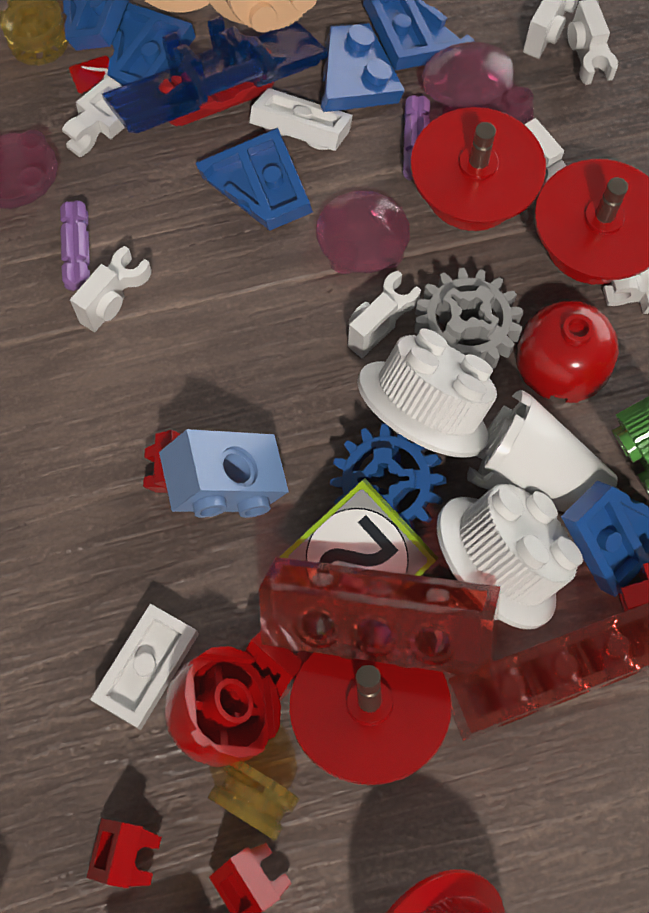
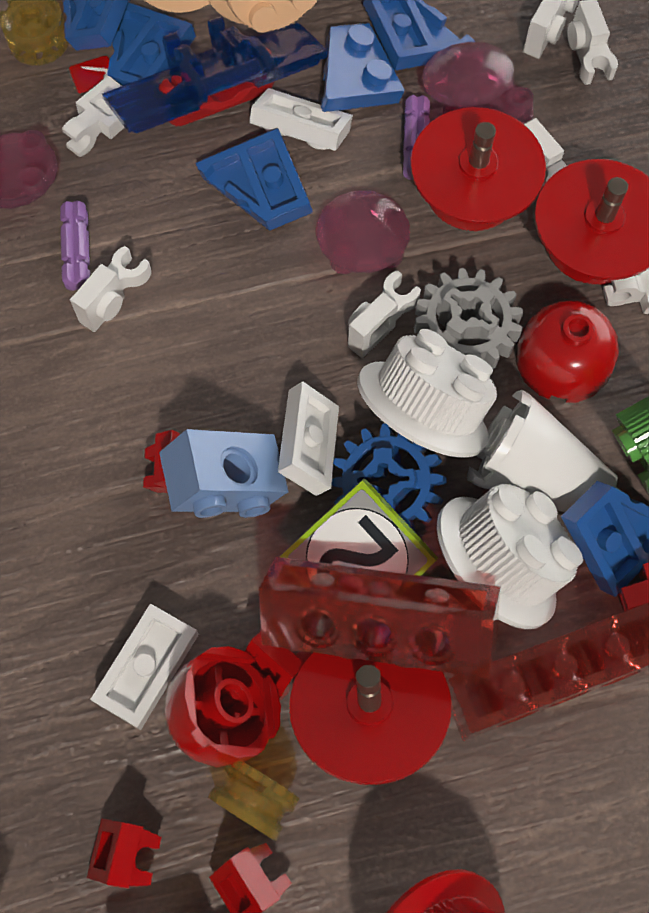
(308, 439): none -> white plate

